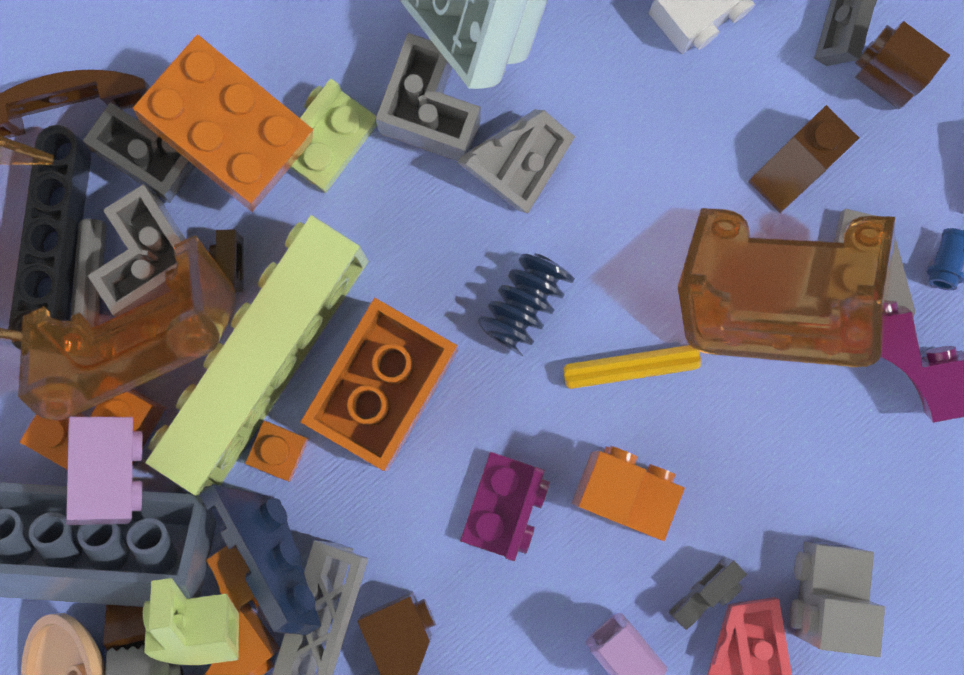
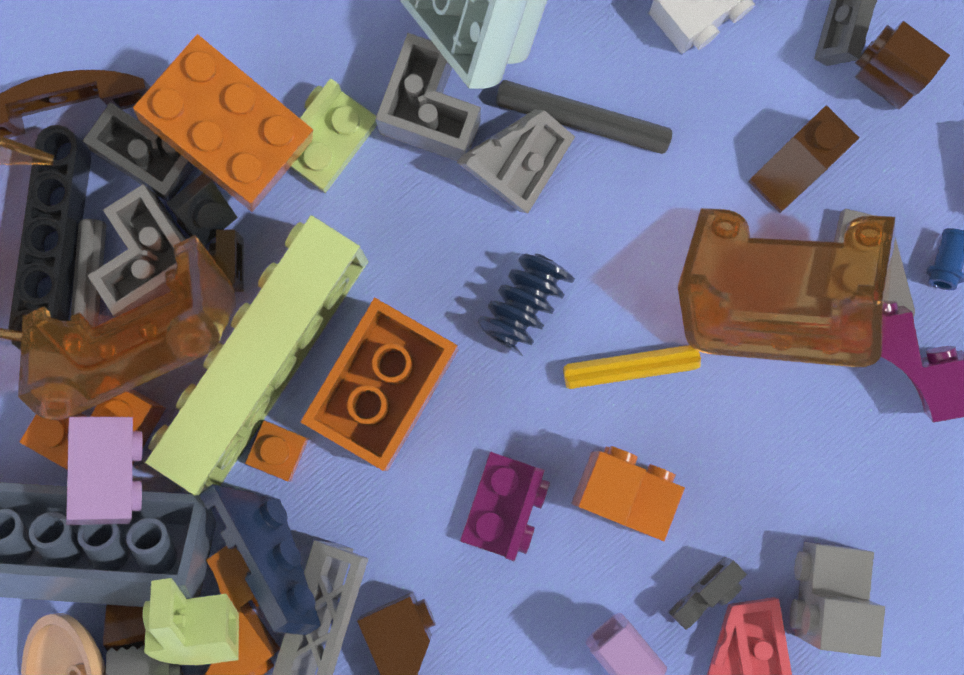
(202, 209): none -> black bracket
(585, 117): none -> dark grey axle

